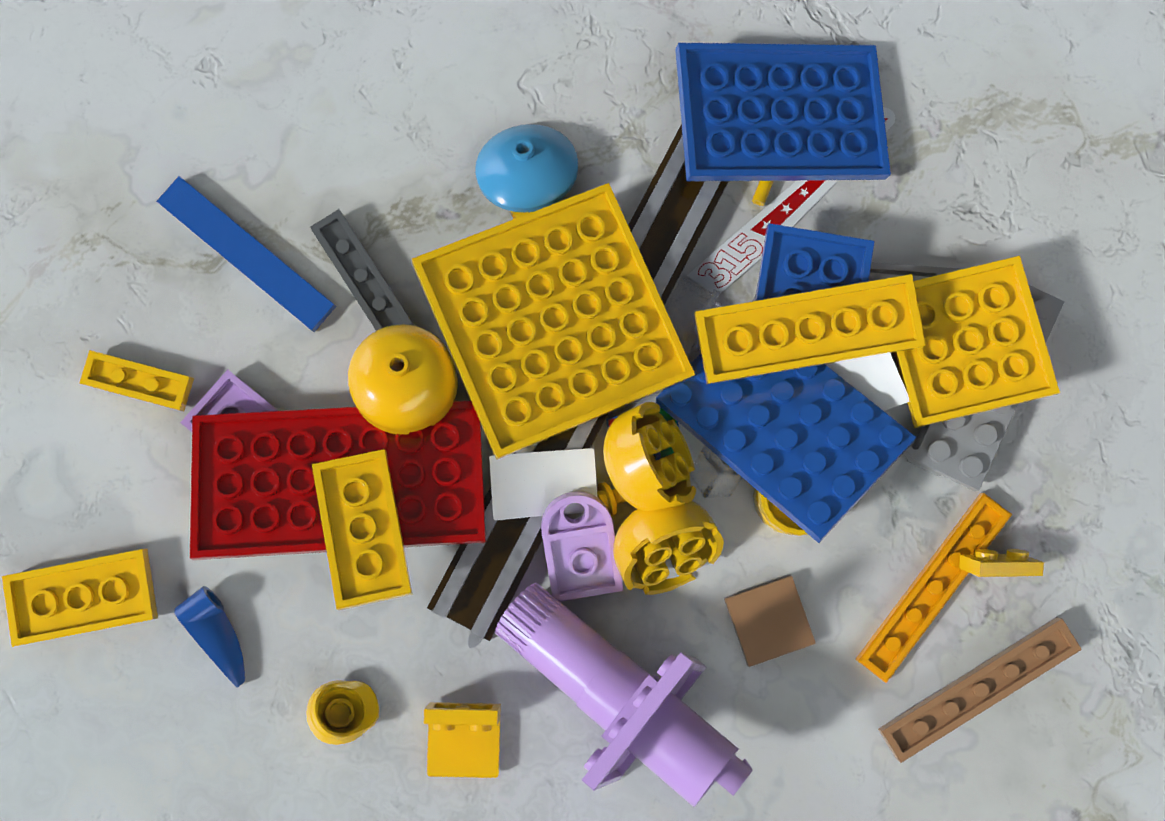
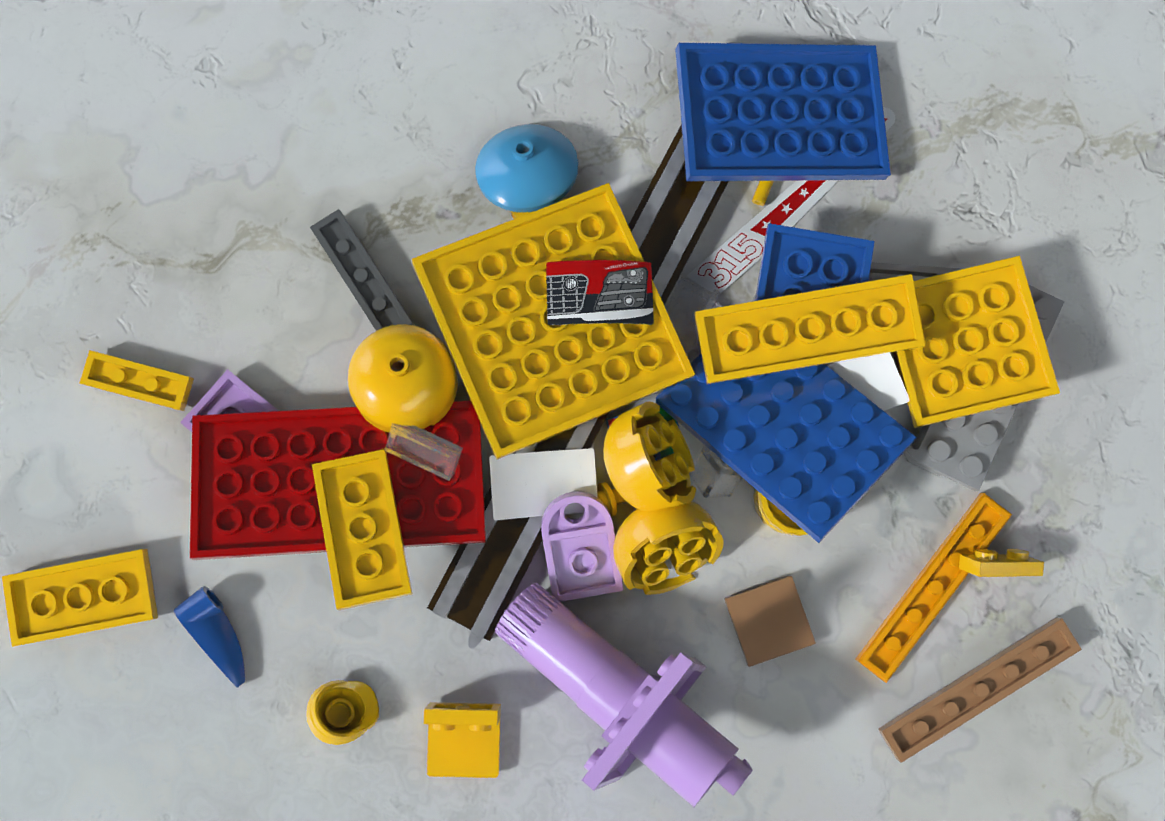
(246, 254): blue tile -> none
(424, 449): none -> clear tile
(599, 292): none -> sticker

